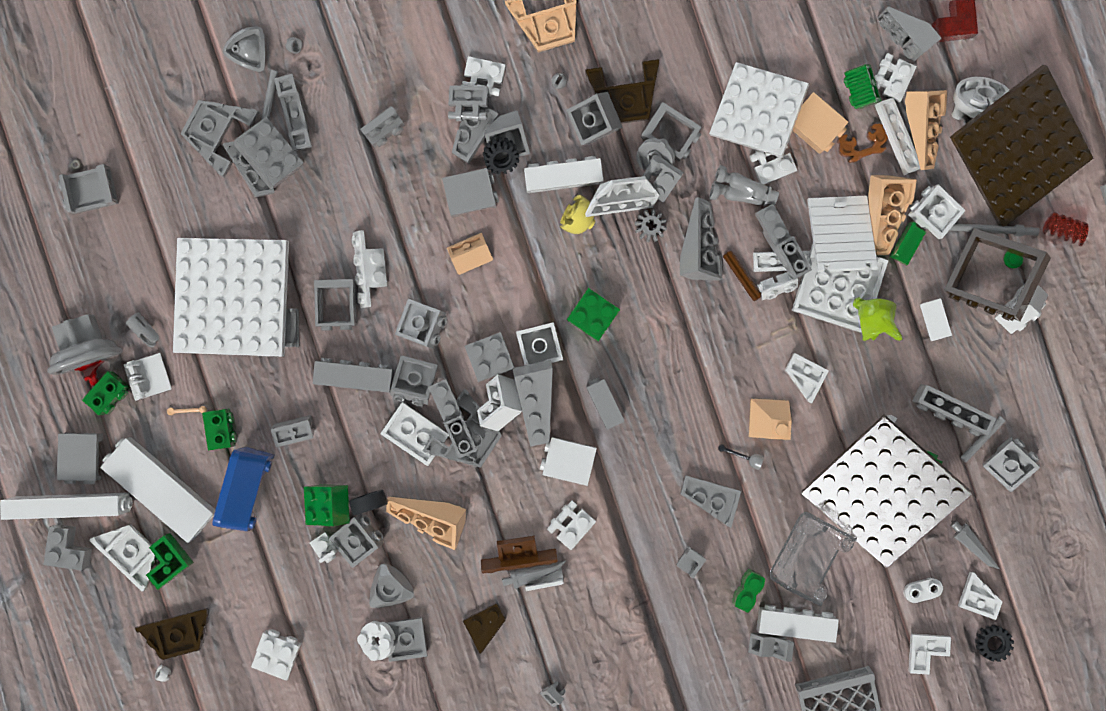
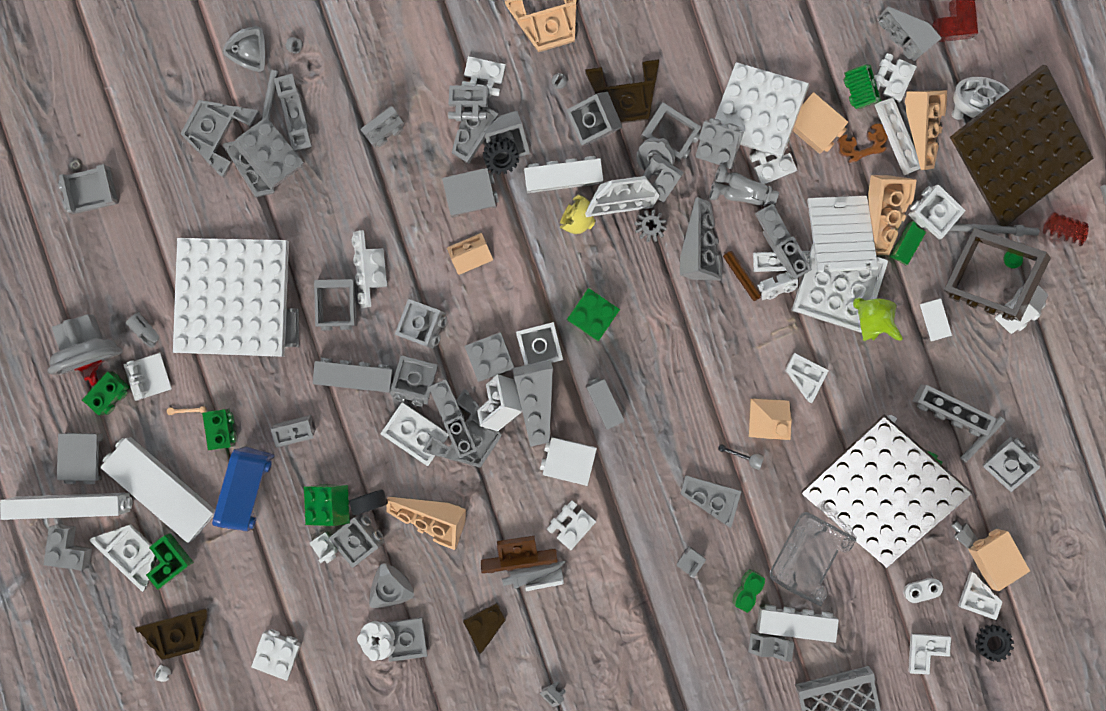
(719, 143): none -> light grey plate
(998, 559): none -> light nougat brick

